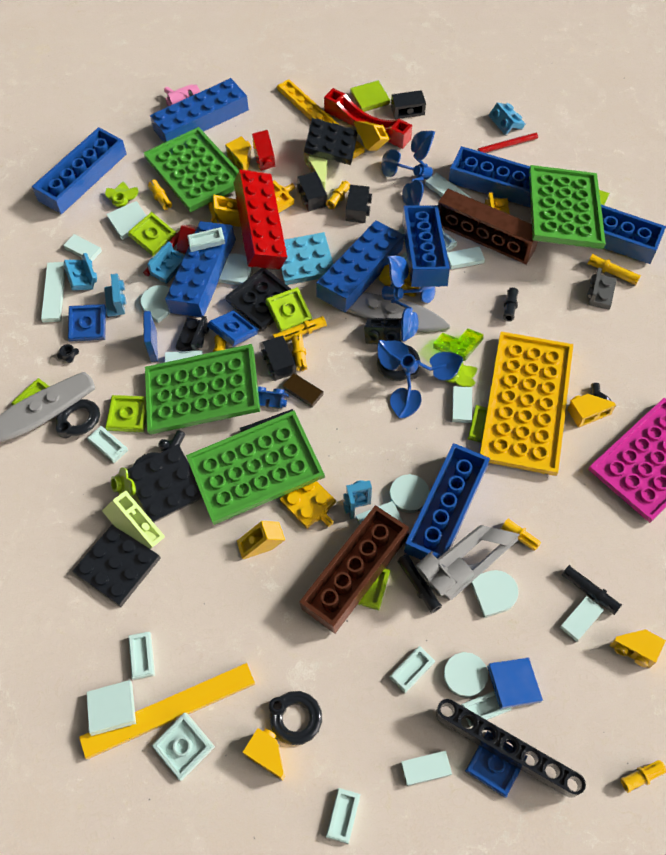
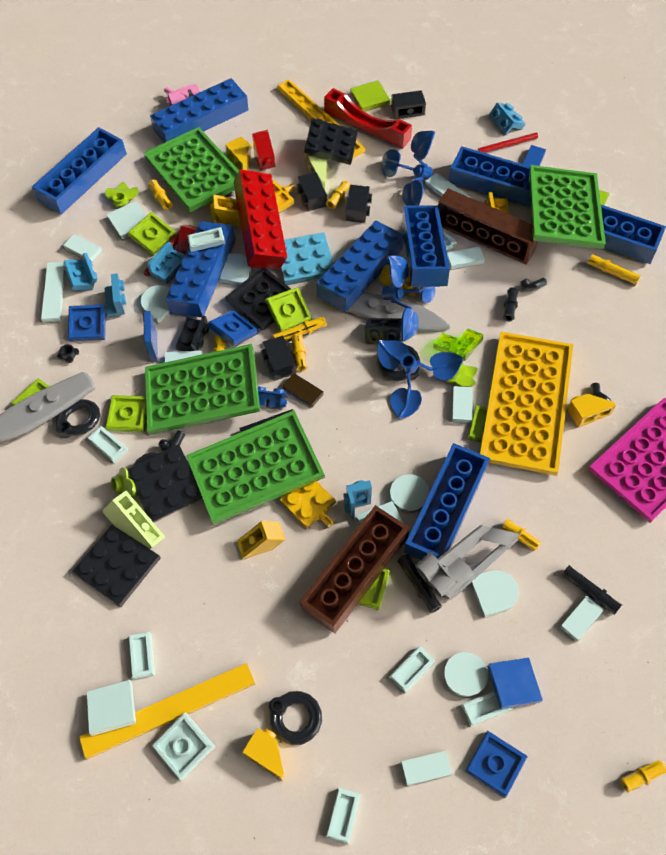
(372, 135): yellow slope -> none
(520, 747): black beam -> none
(527, 286): none -> black arm
(534, 156): none -> blue tile
(602, 290): dark grey bracket -> none
(639, 645): yellow slope -> none

